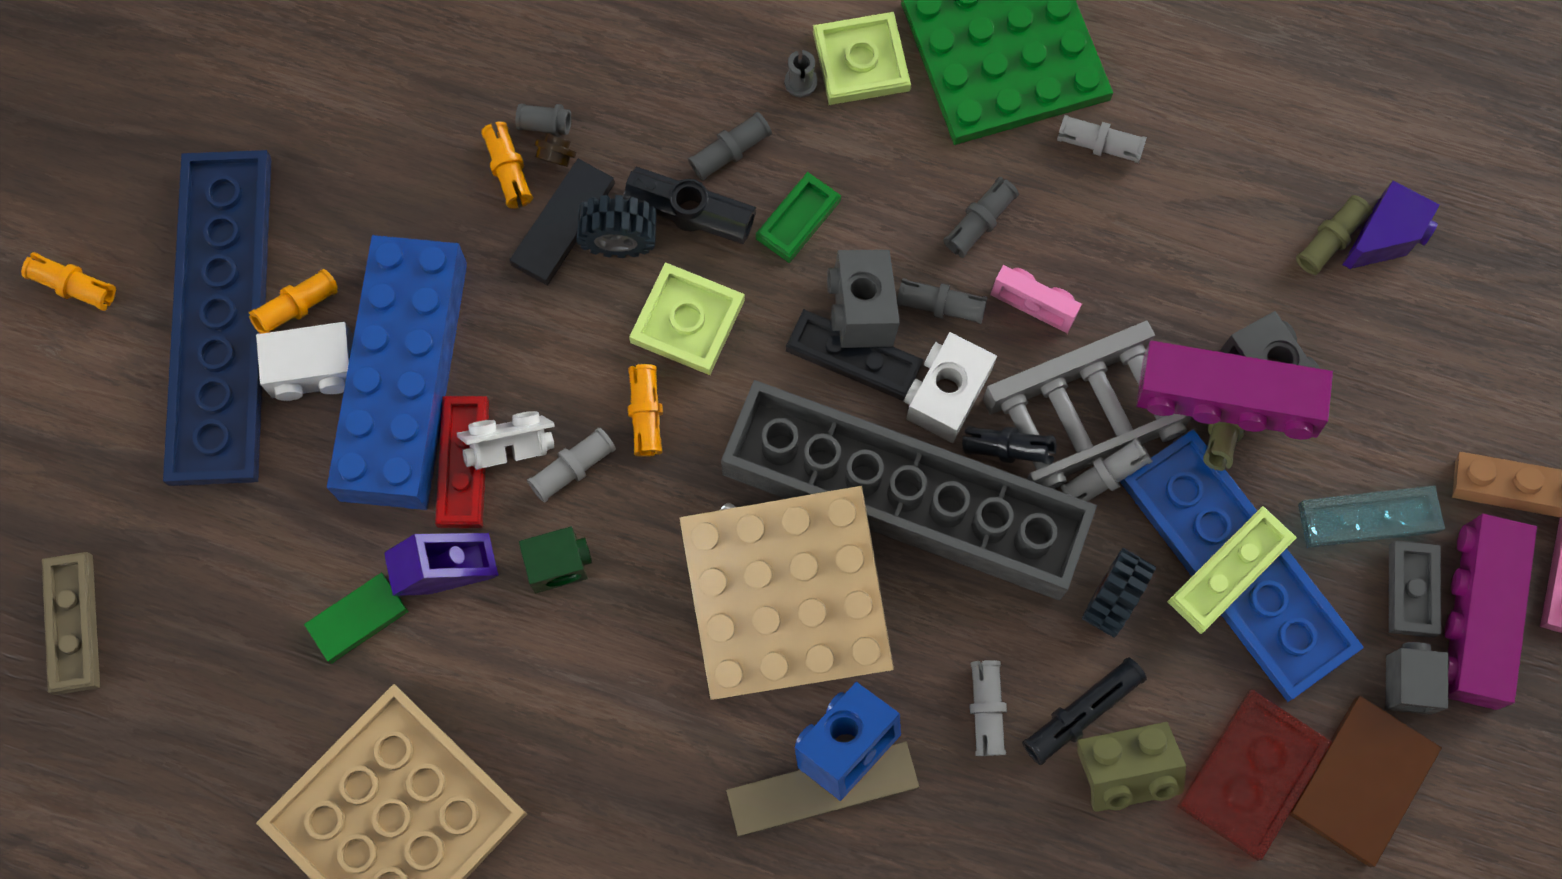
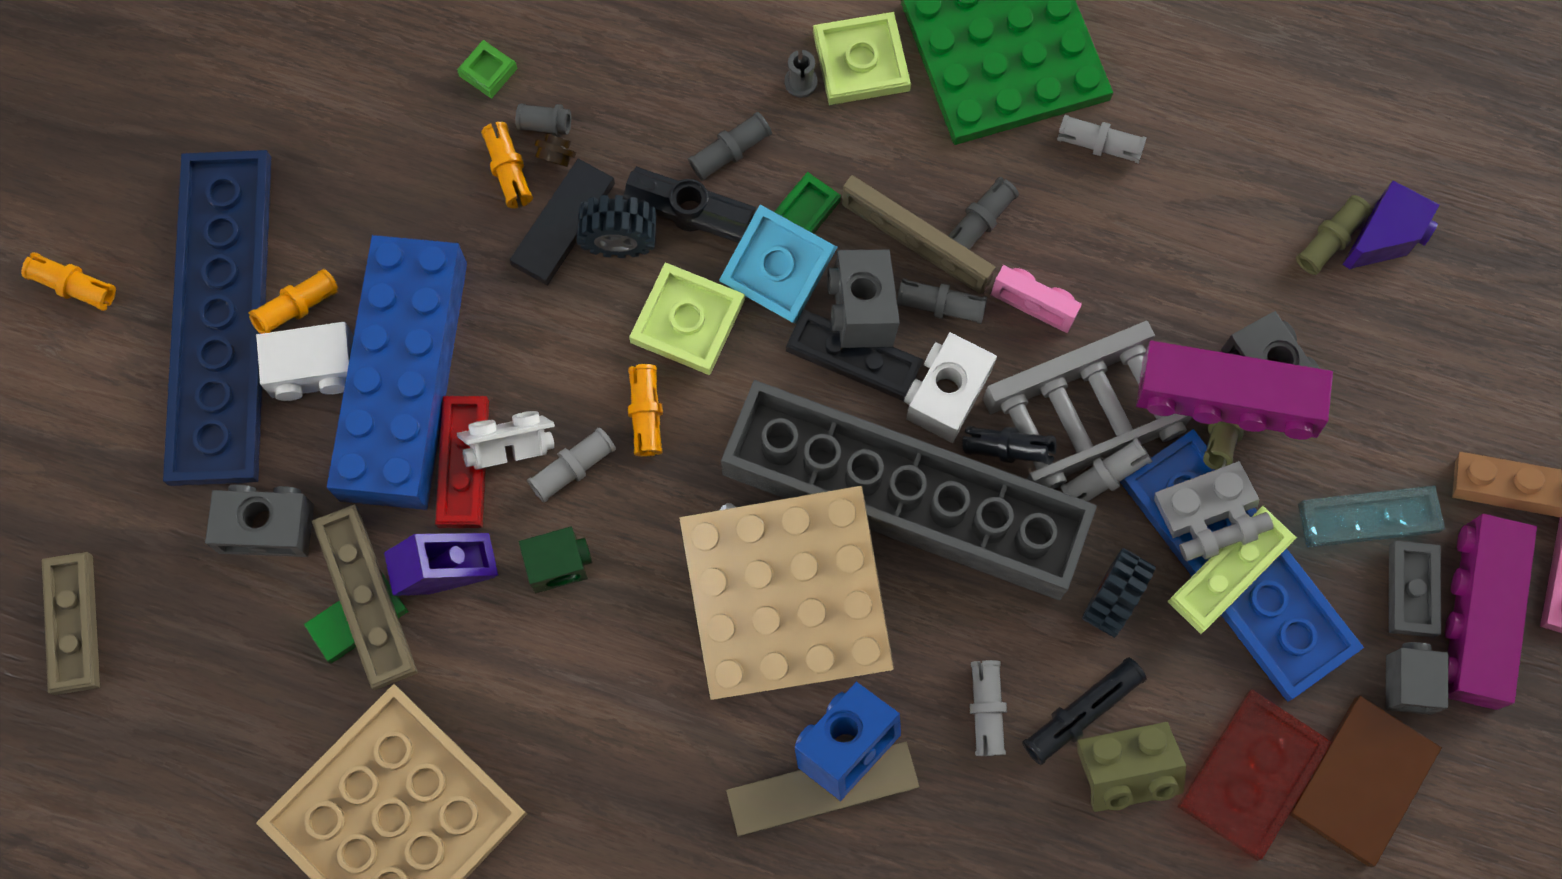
(284, 534): none -> dark grey brick
(364, 597): none -> dark tan tile
(487, 69): none -> bright green tile
(778, 264): none -> medium azure plate
(917, 235): none -> dark tan tile
(1208, 500): none -> light grey plate

